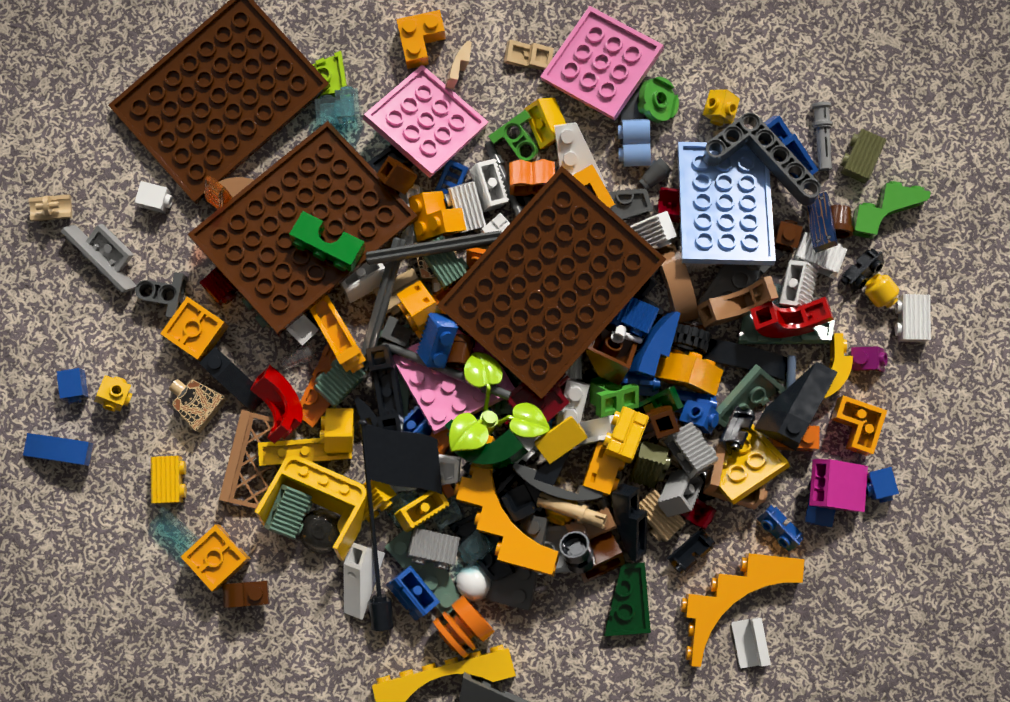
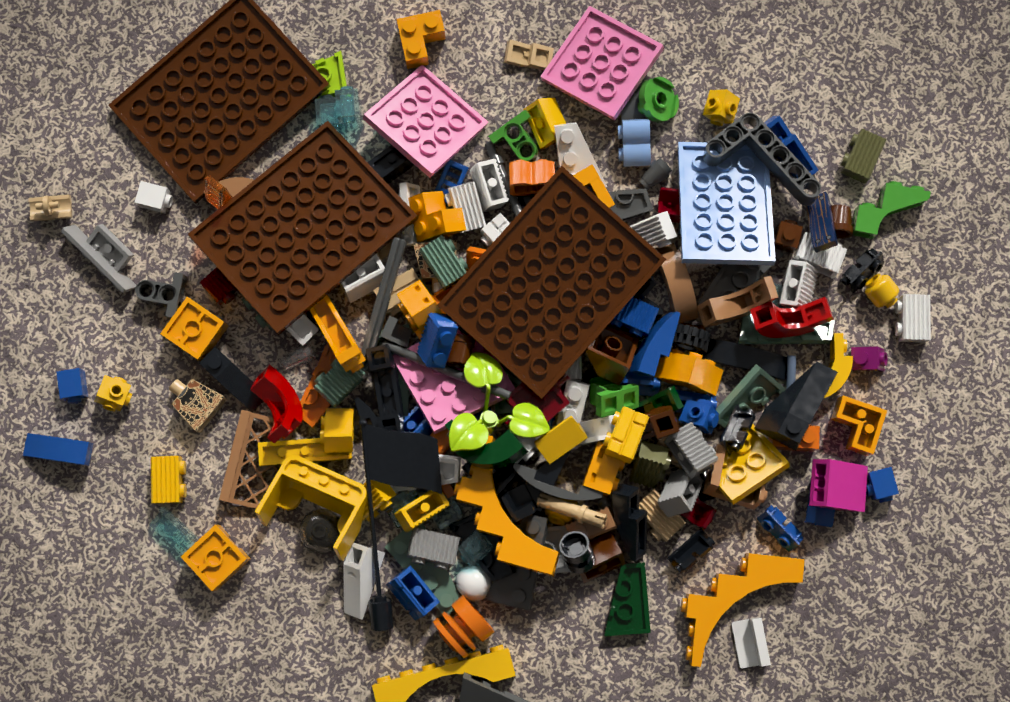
(245, 594): reddish brown brick -> none
(288, 512): sand green brick -> none
(343, 253): green arch -> none
(397, 175): reddish brown brick -> none
(431, 248): dark grey axle -> none
(459, 64): tan slope -> none
(620, 334): white hand -> none
(822, 126): light grey pin -> none

